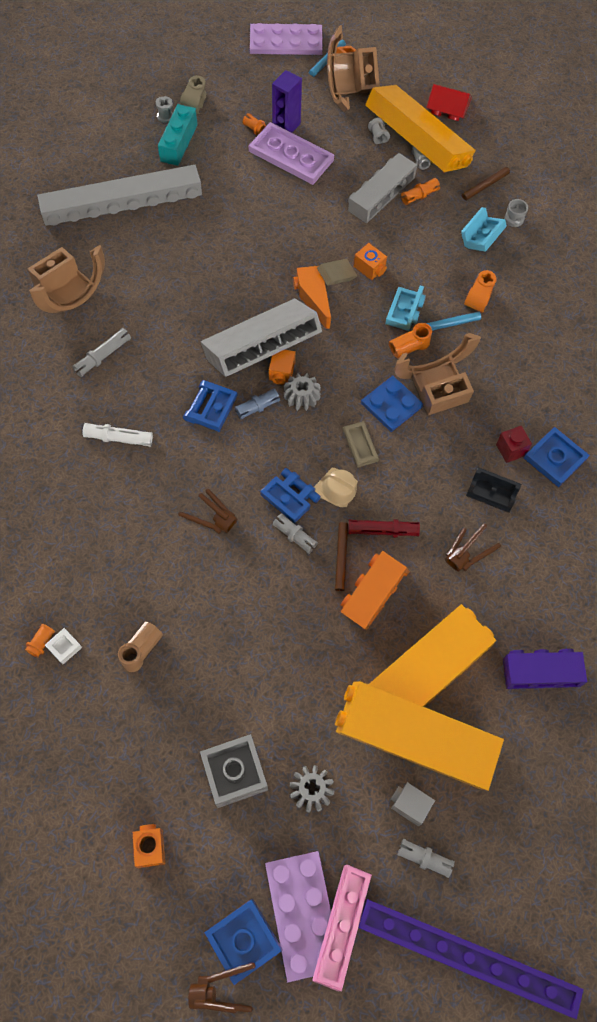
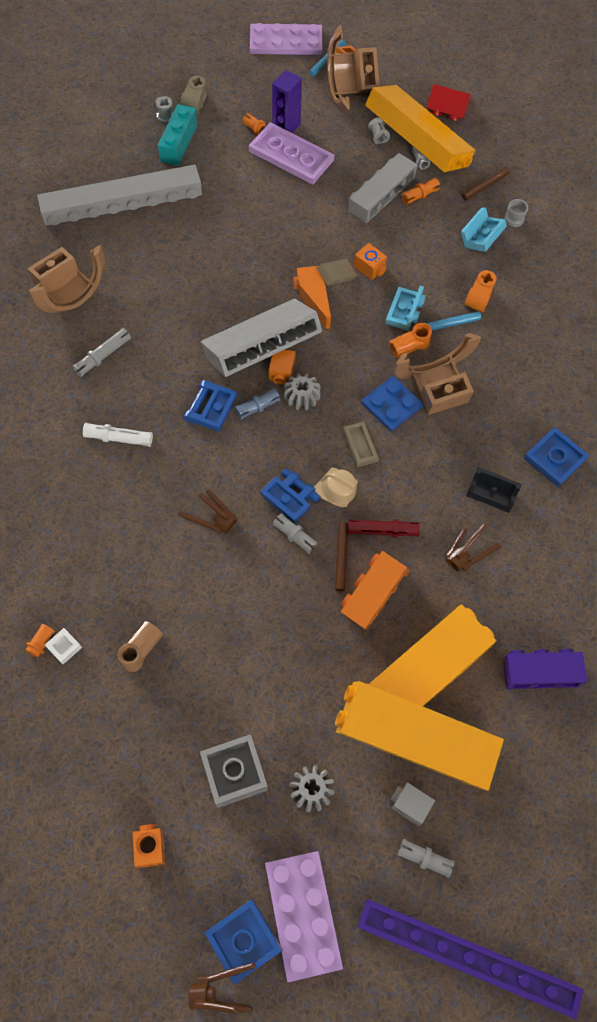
(342, 928): bright pink tile -> none
(513, 444): dark red brick -> none

